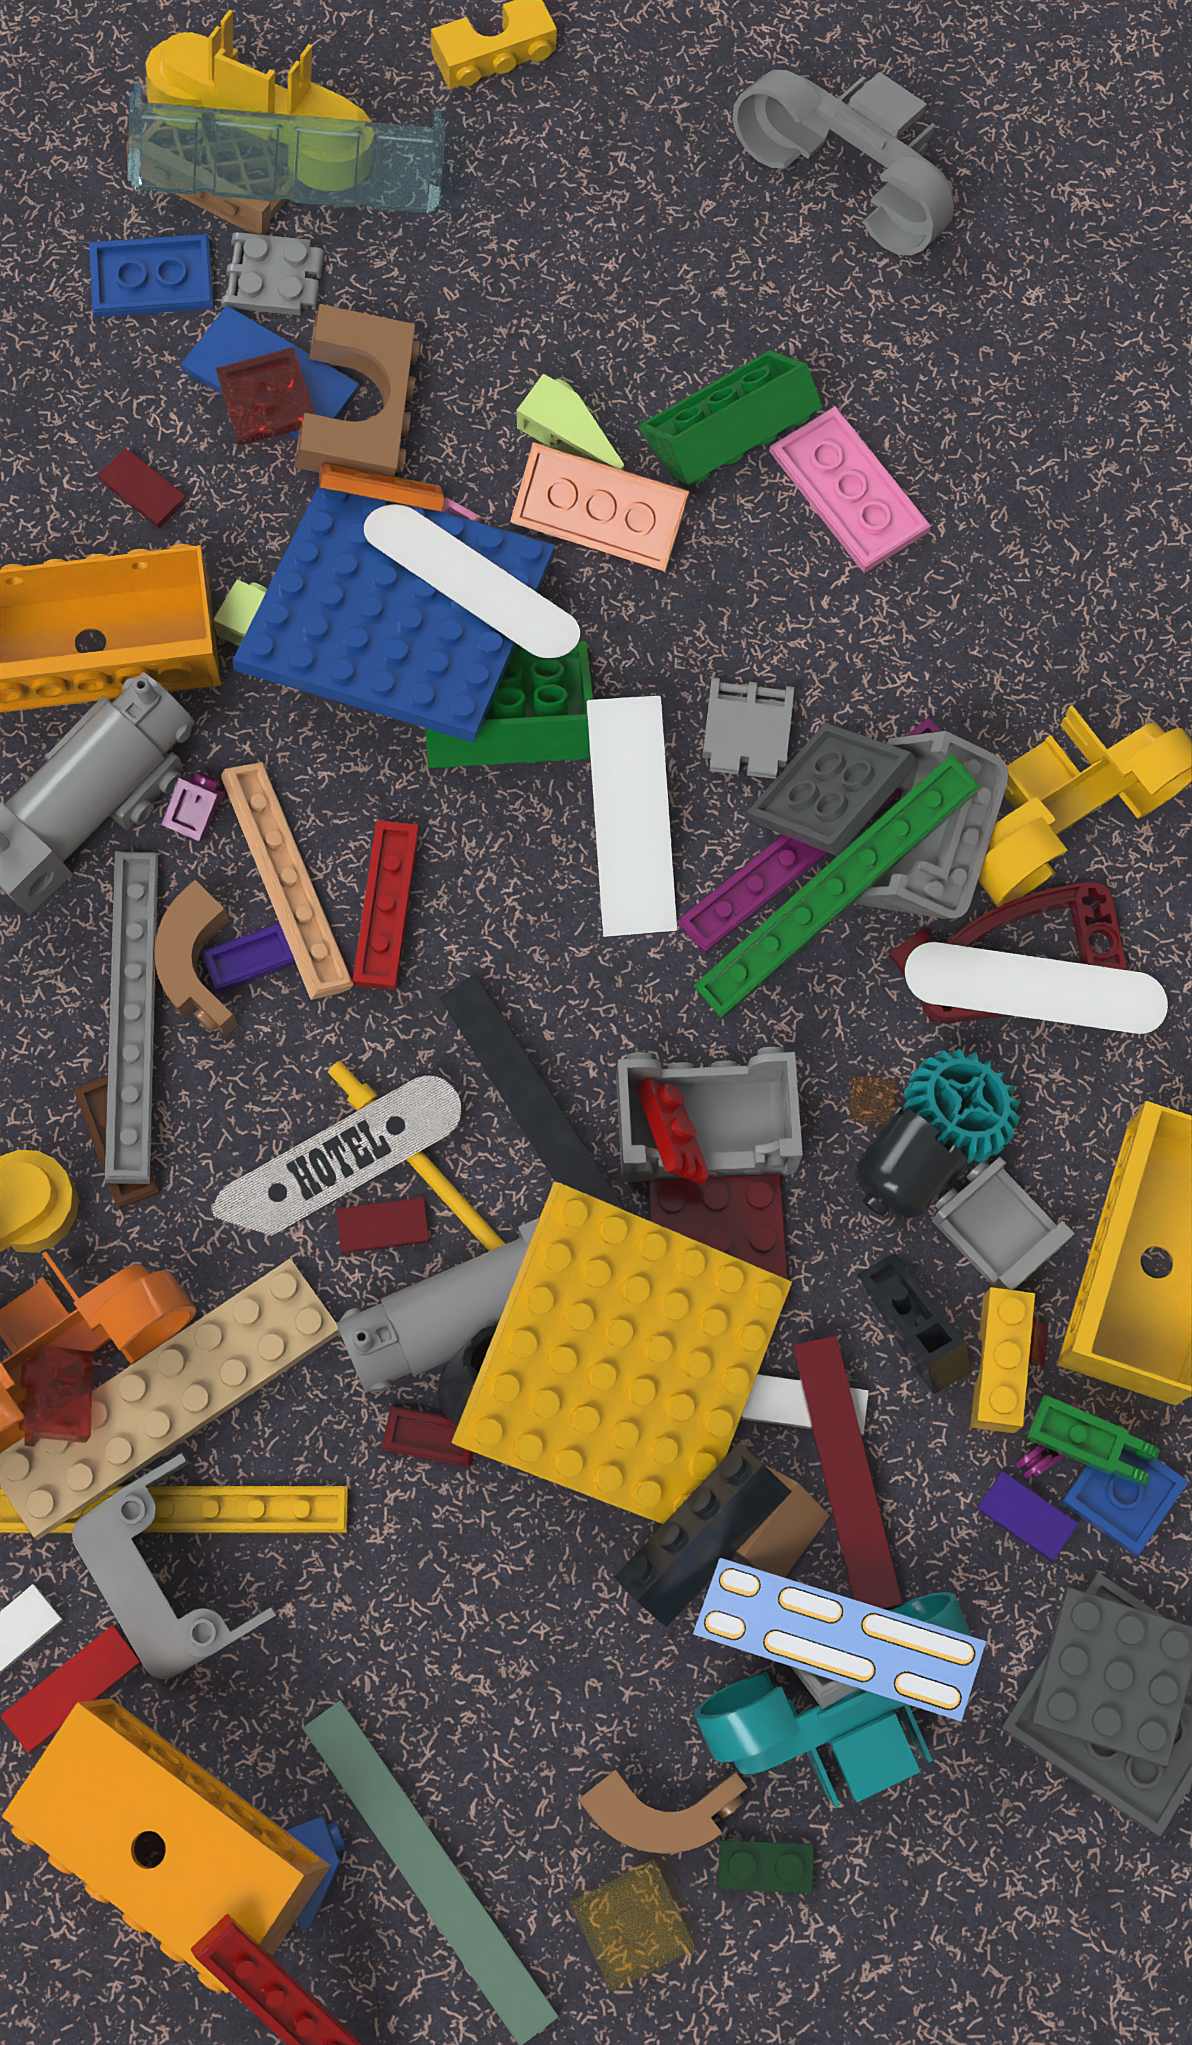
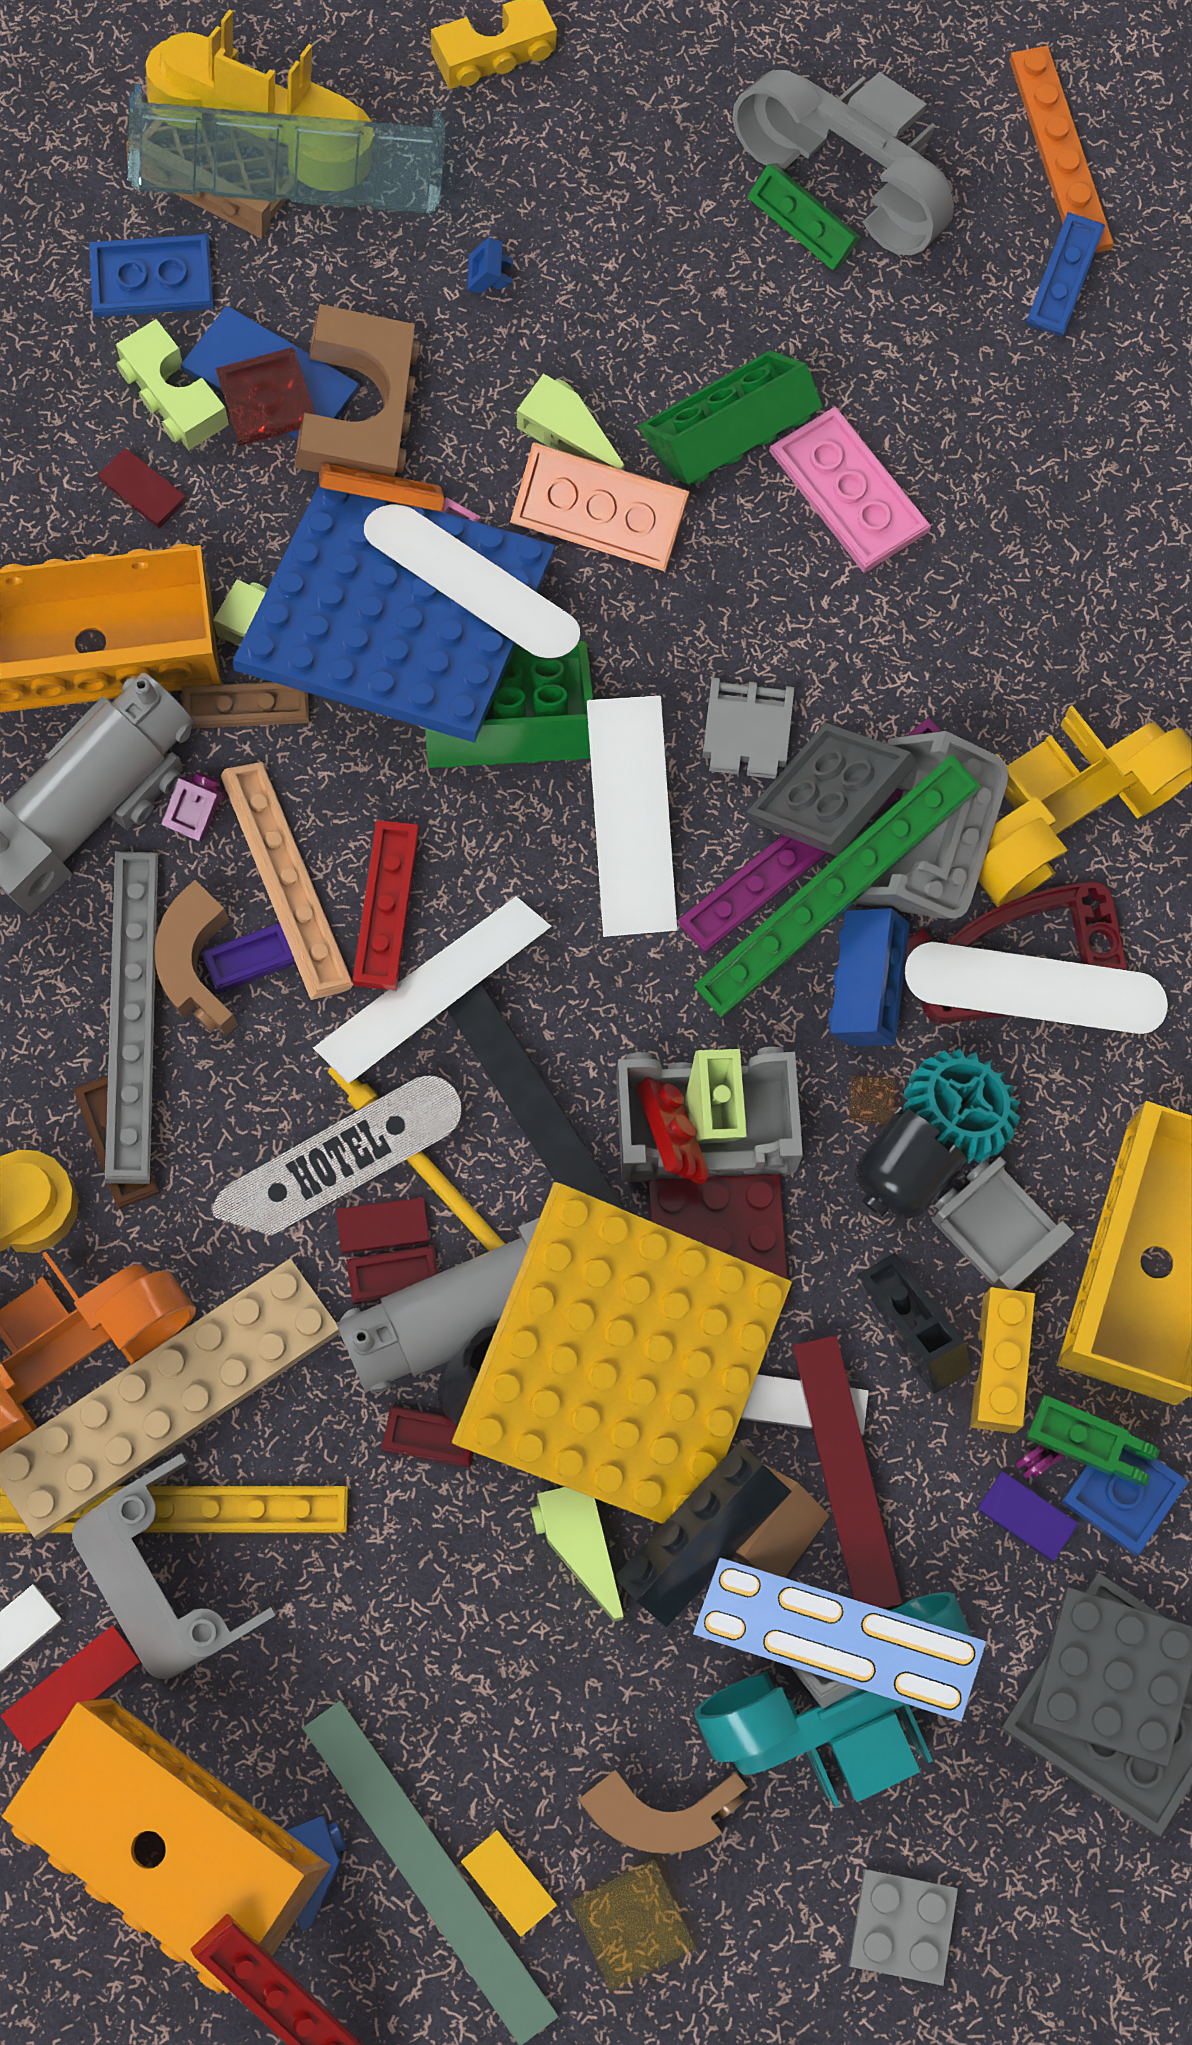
(57, 1395): clear red bracket -> none
(189, 411): none -> yellowish green arch
(245, 705): none -> medium nougat tile
(273, 274): light grey plate -> none
(387, 1273): none -> dark red tile
(430, 989): none -> white sticker
(486, 266): none -> blue tile
(508, 1883): none -> yellow tile
(578, 1539): none -> yellowish green slope
(716, 1096): none -> yellowish green slope
(765, 1866): dark green plate -> none
(803, 216): none -> green plate
(869, 977): none -> blue brick
(903, 1927): none -> light grey plate
(1038, 1343): dark red piece -> none
(1057, 138): none -> orange plate
(1065, 274): none -> blue tile

